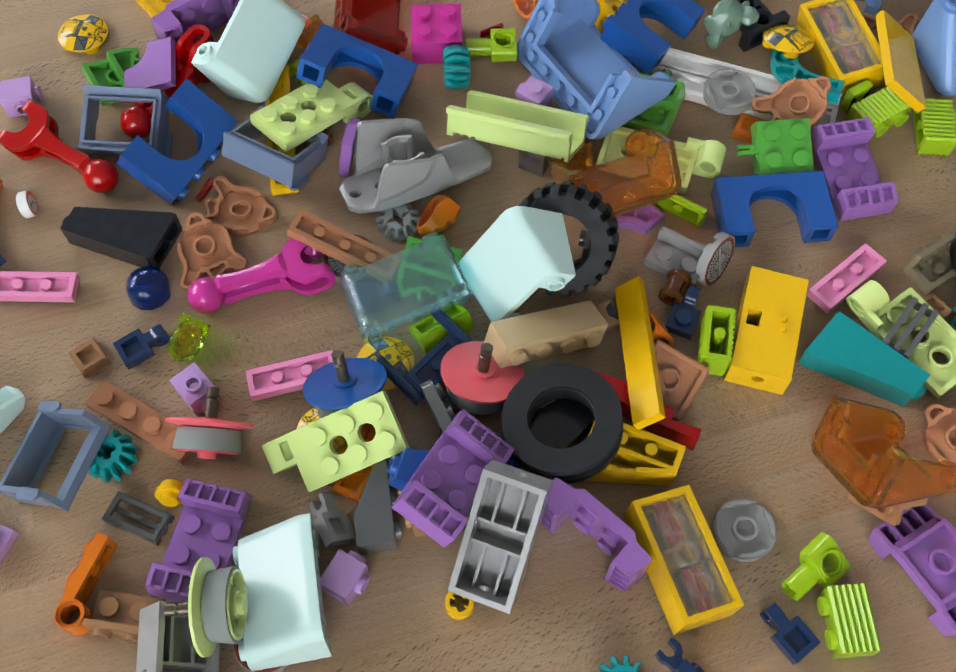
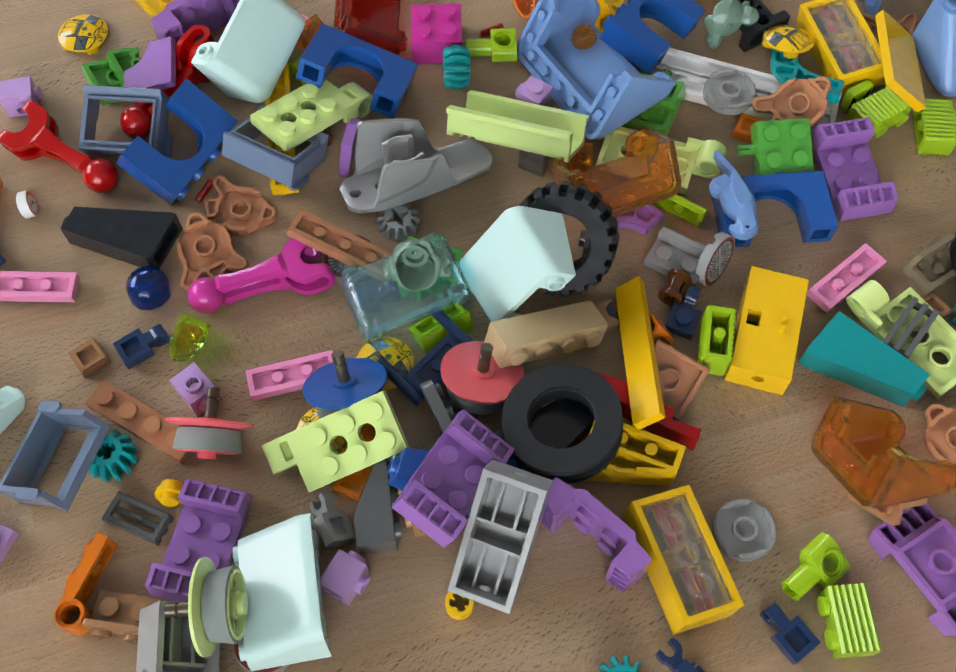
(416, 264): none -> sand green hair
(438, 215): orange rock -> none
(583, 36): none -> clear orange plate
(735, 199): none -> medium blue animal

